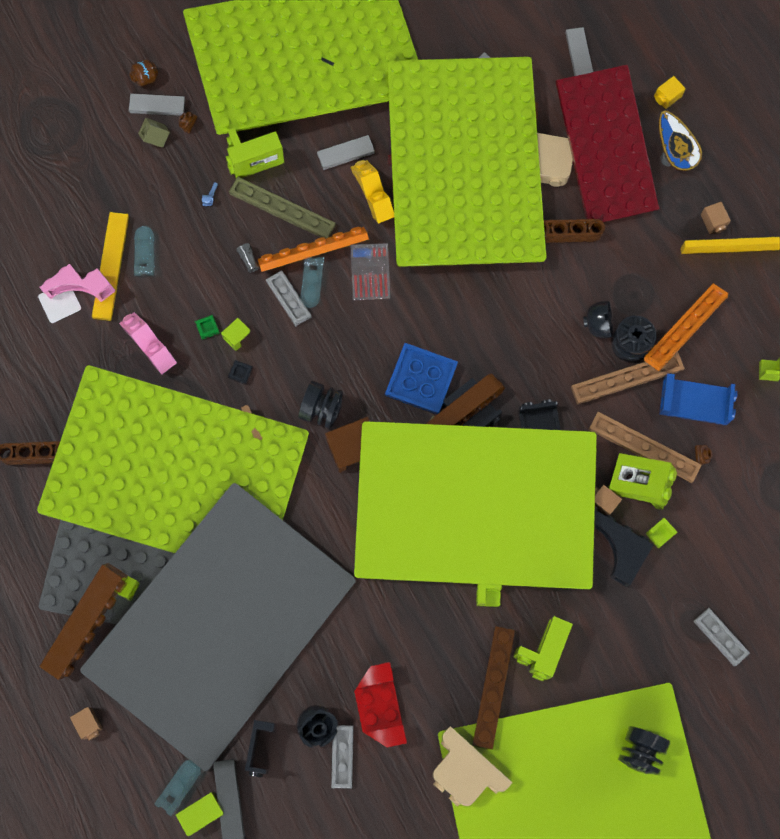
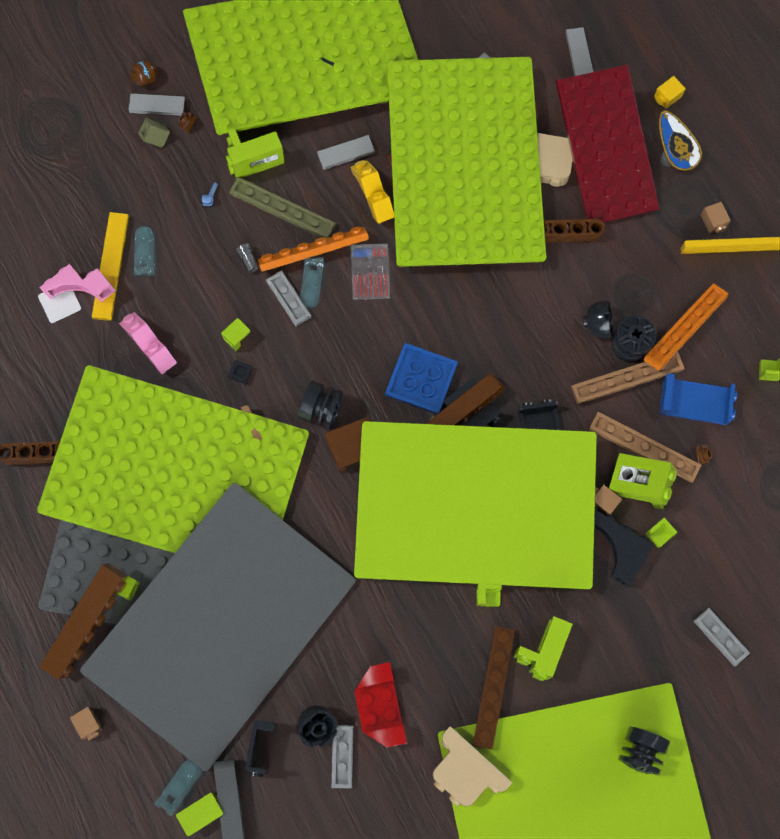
(207, 327): green tile -> none

